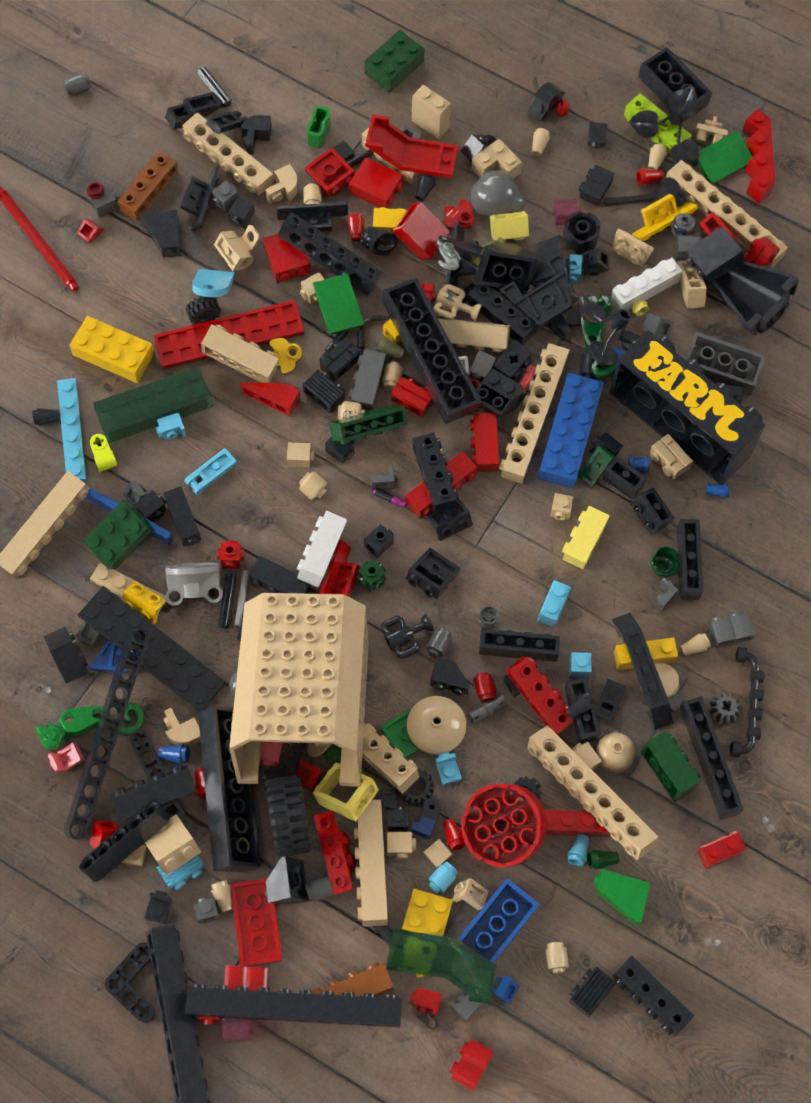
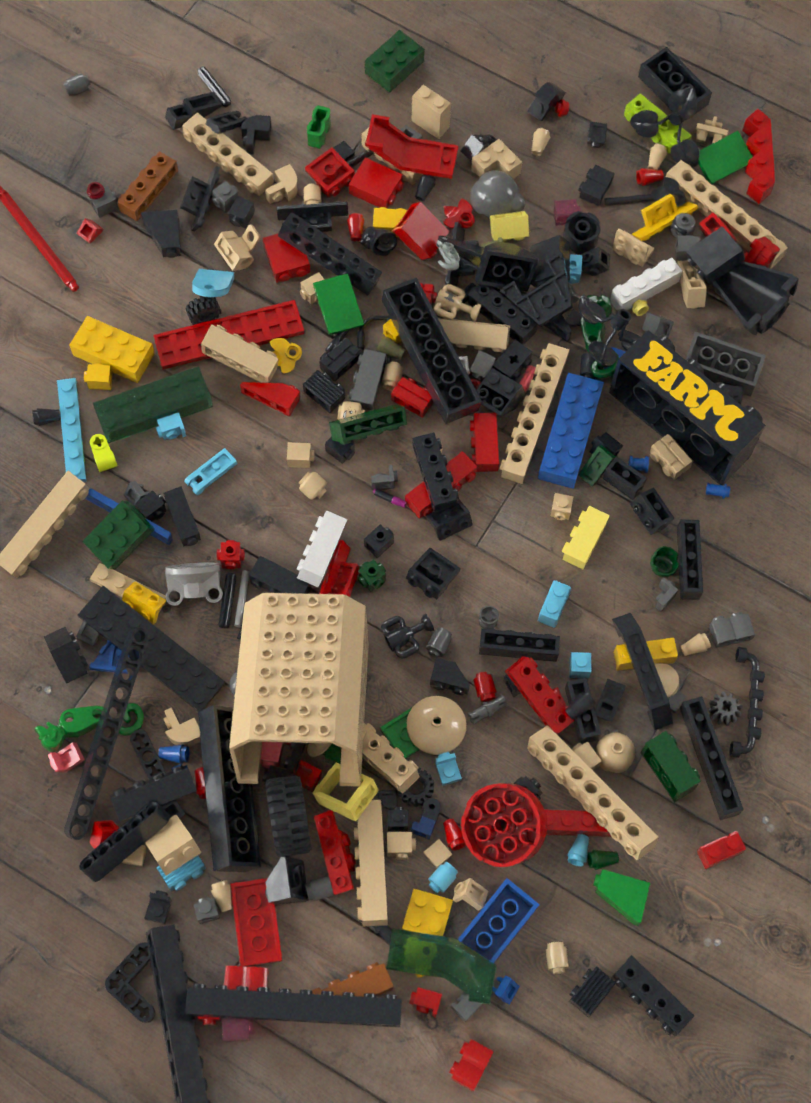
(98, 376): none -> yellow brick

